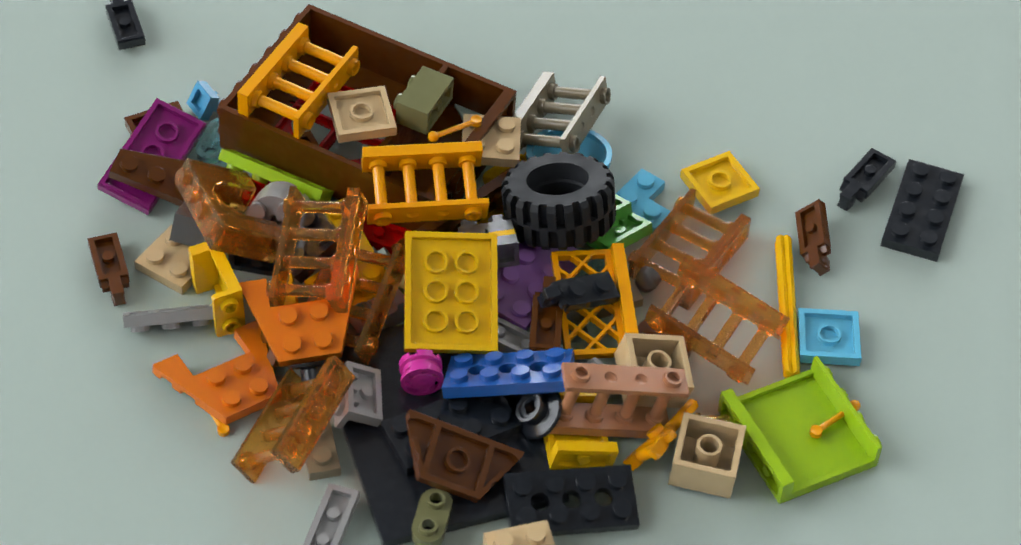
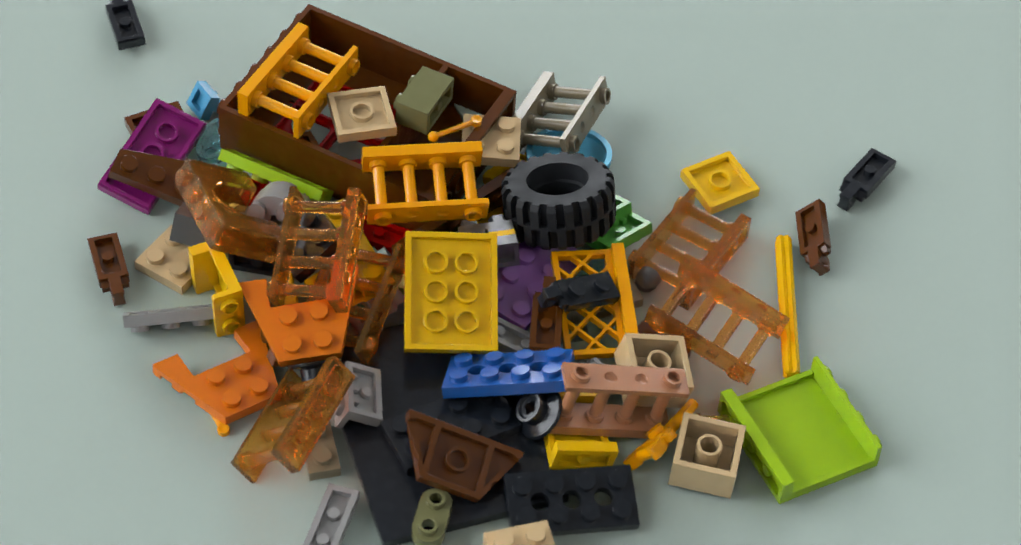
(421, 372): dark pink wheel -> none
(641, 192): medium azure plate -> none
(816, 430): light orange hinge -> none
(829, 335): medium azure plate -> none
(922, 210): black plate -> none

